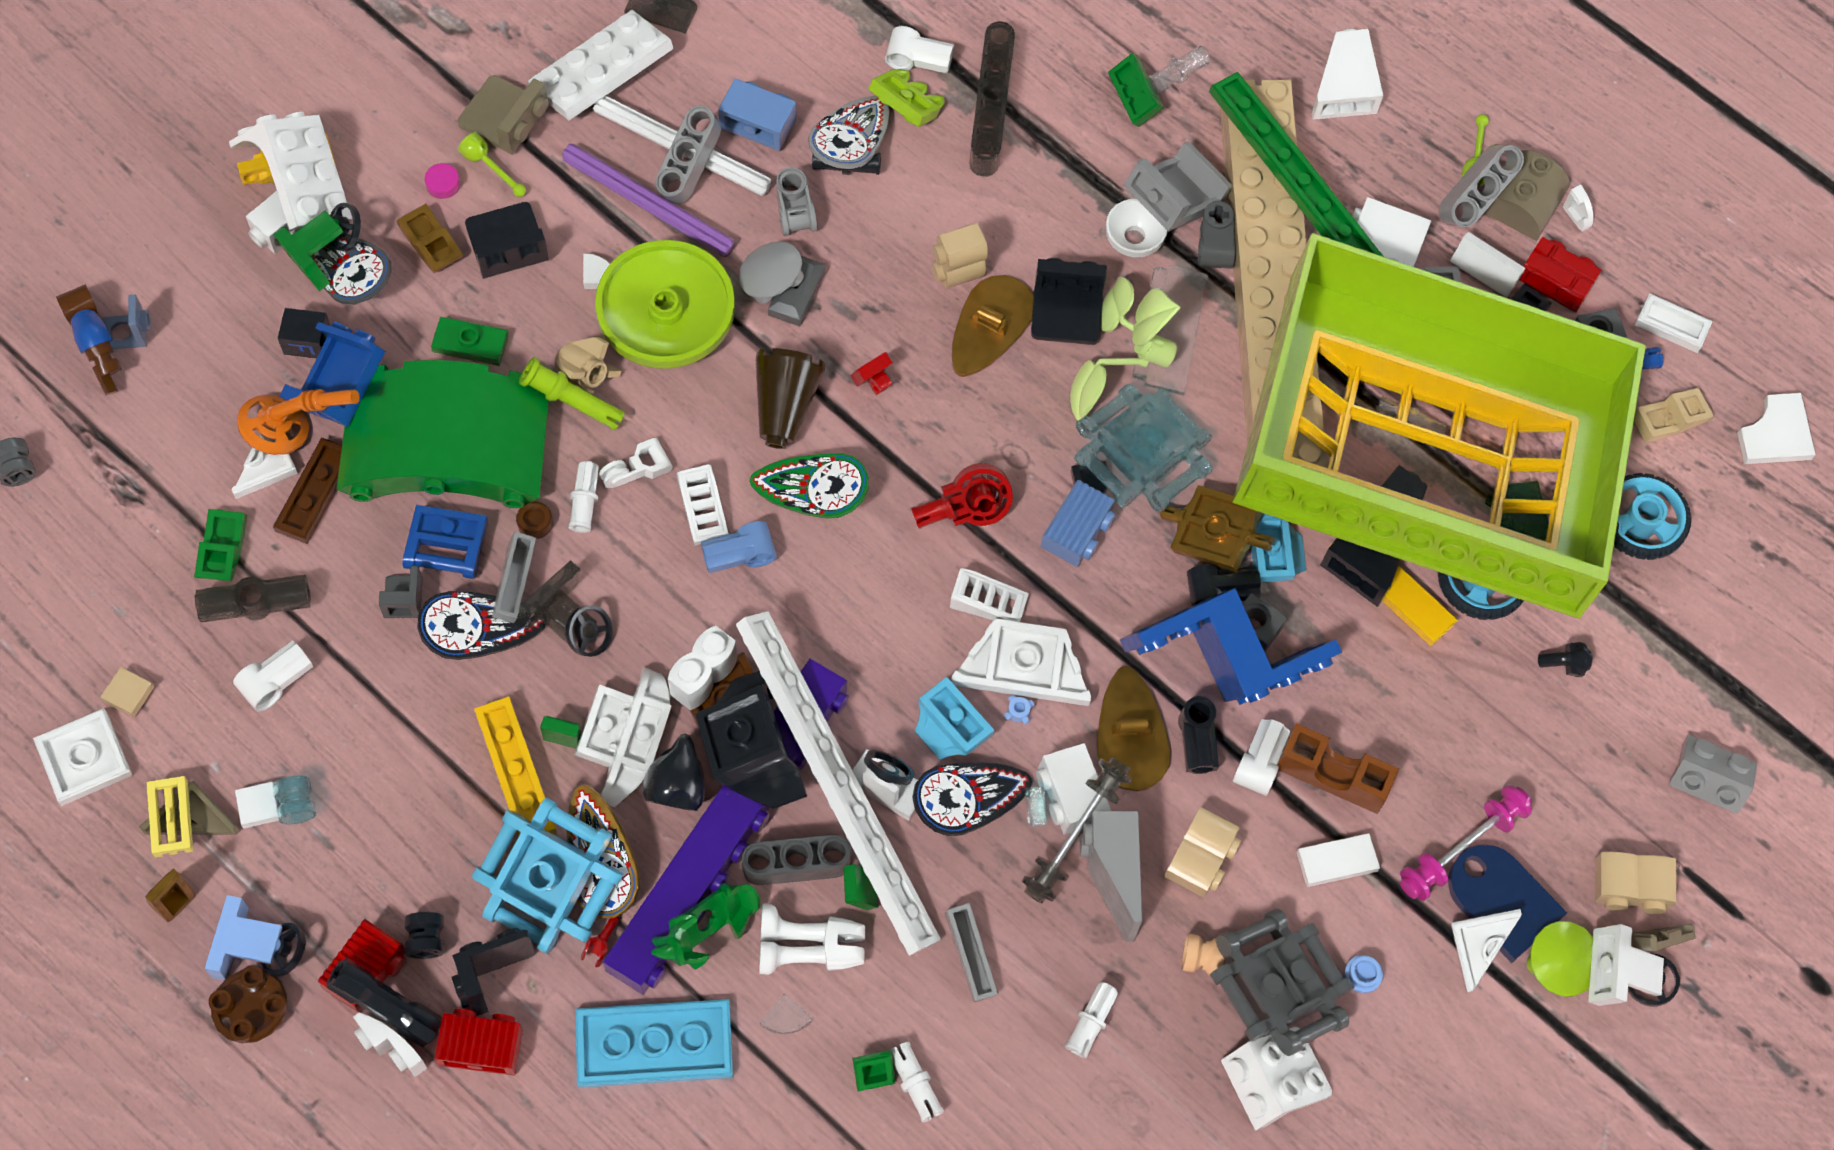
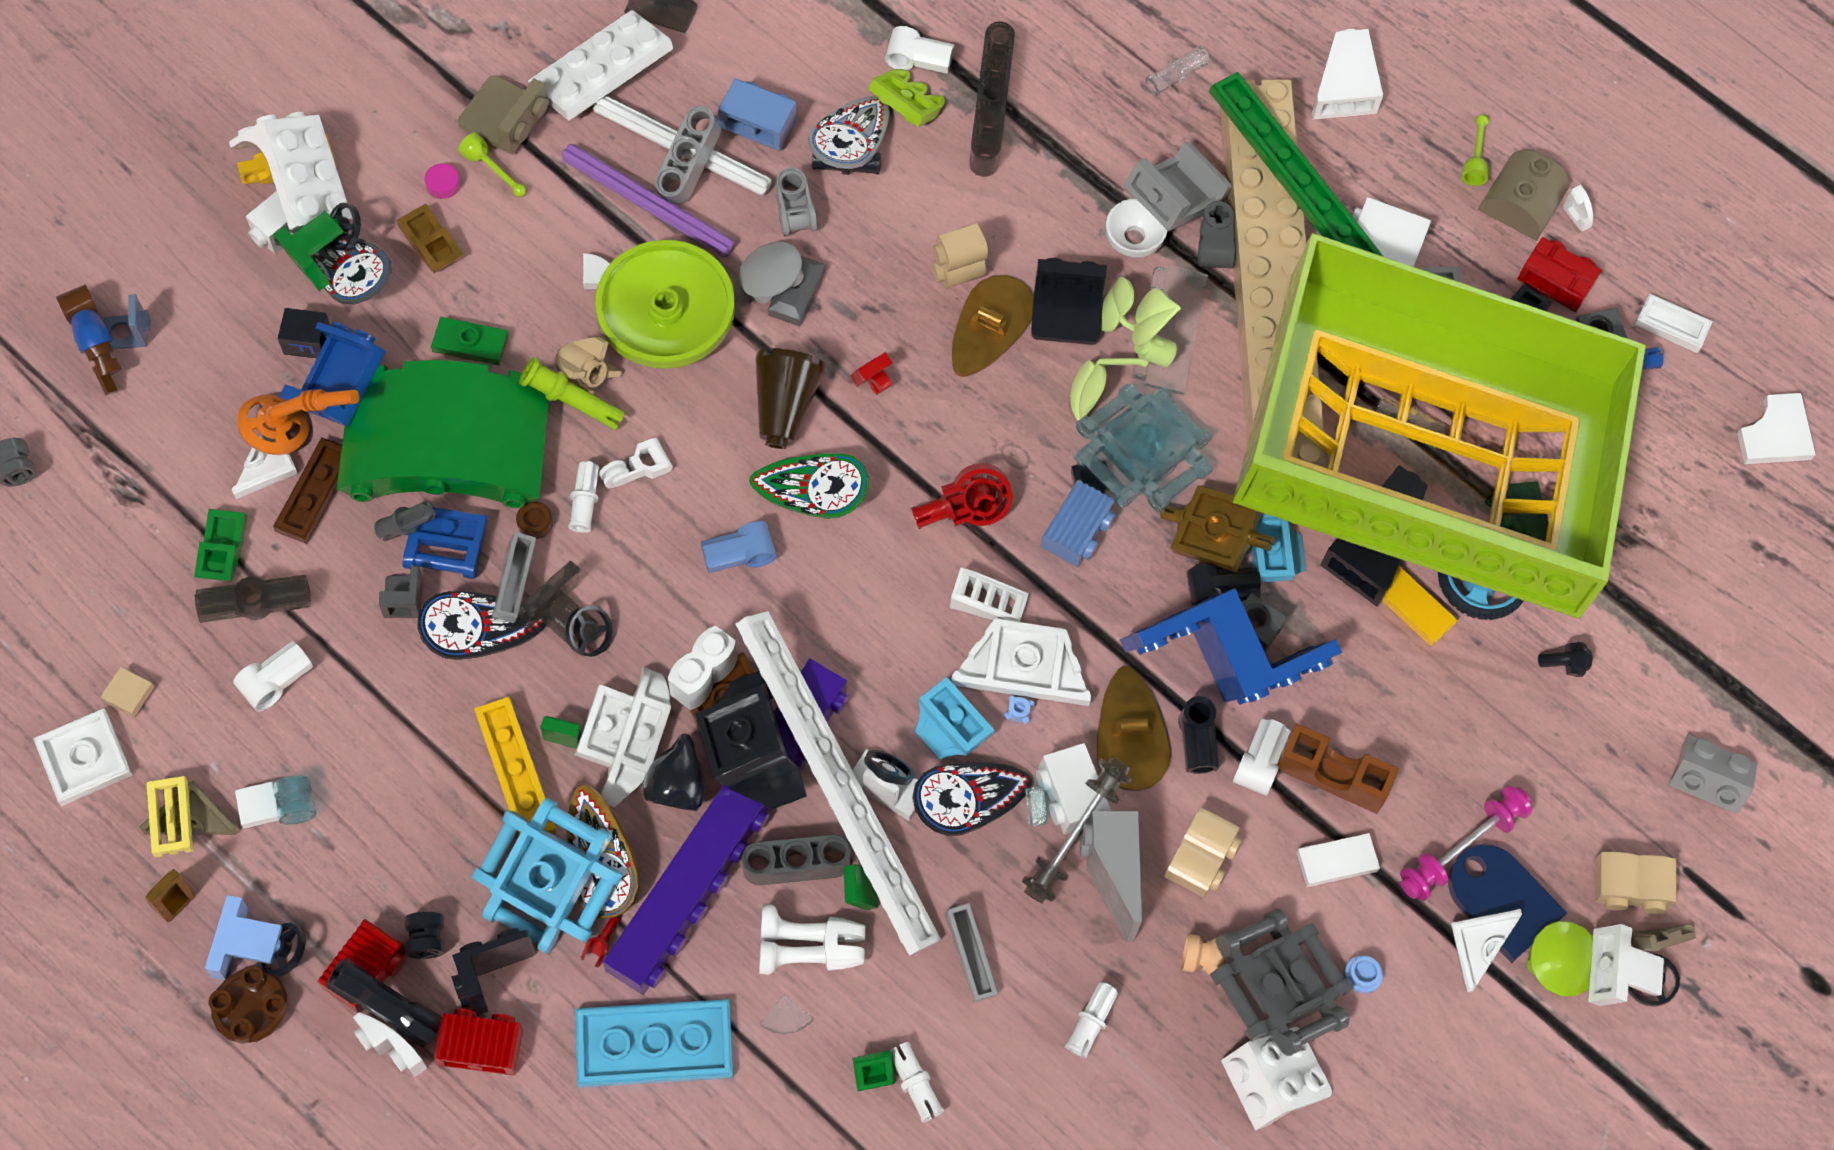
(404, 521): none -> dark grey axle
(506, 239): black bracket -> none
(695, 483): white slope -> none
(728, 905): green piece -> none
(1135, 89): green plate -> none
(1487, 264): white tile -> none
(1495, 179): light grey beam -> none
(1648, 502): medium azure wheel -> none
(1673, 416): tan slope -> none

